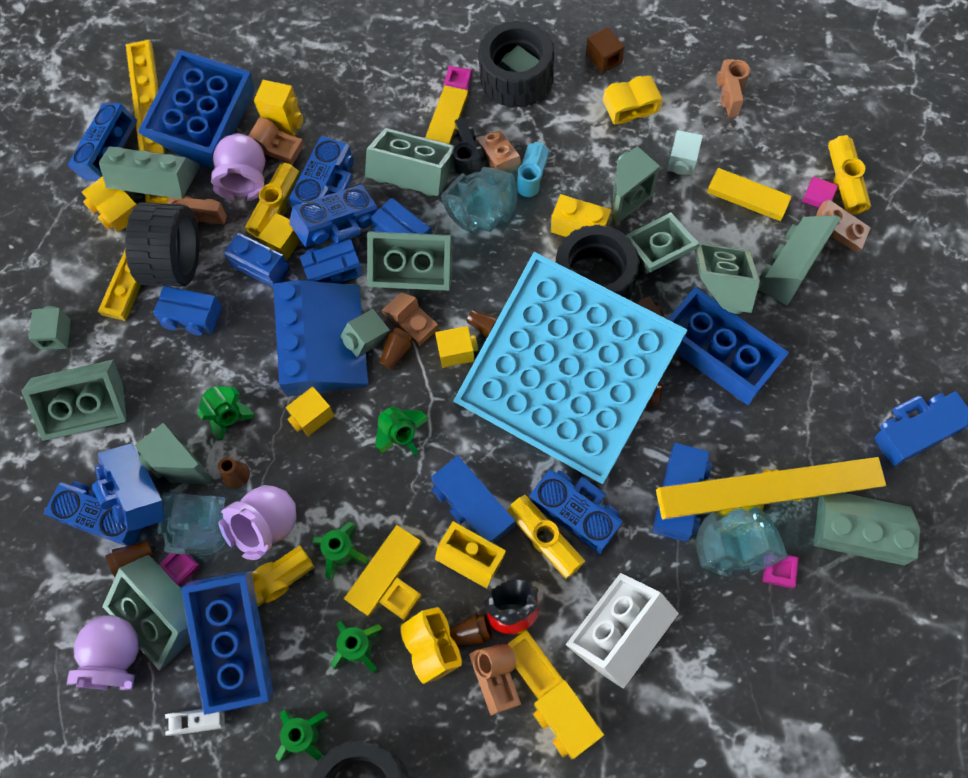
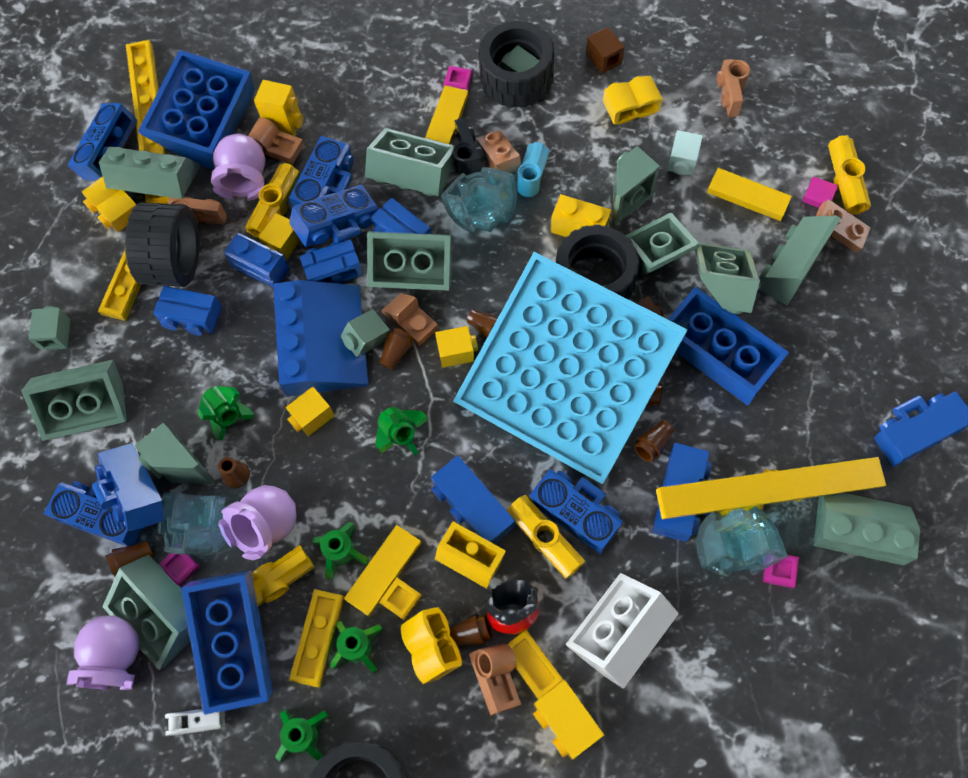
(316, 638): none -> yellow tile
(653, 442): none -> reddish brown cone

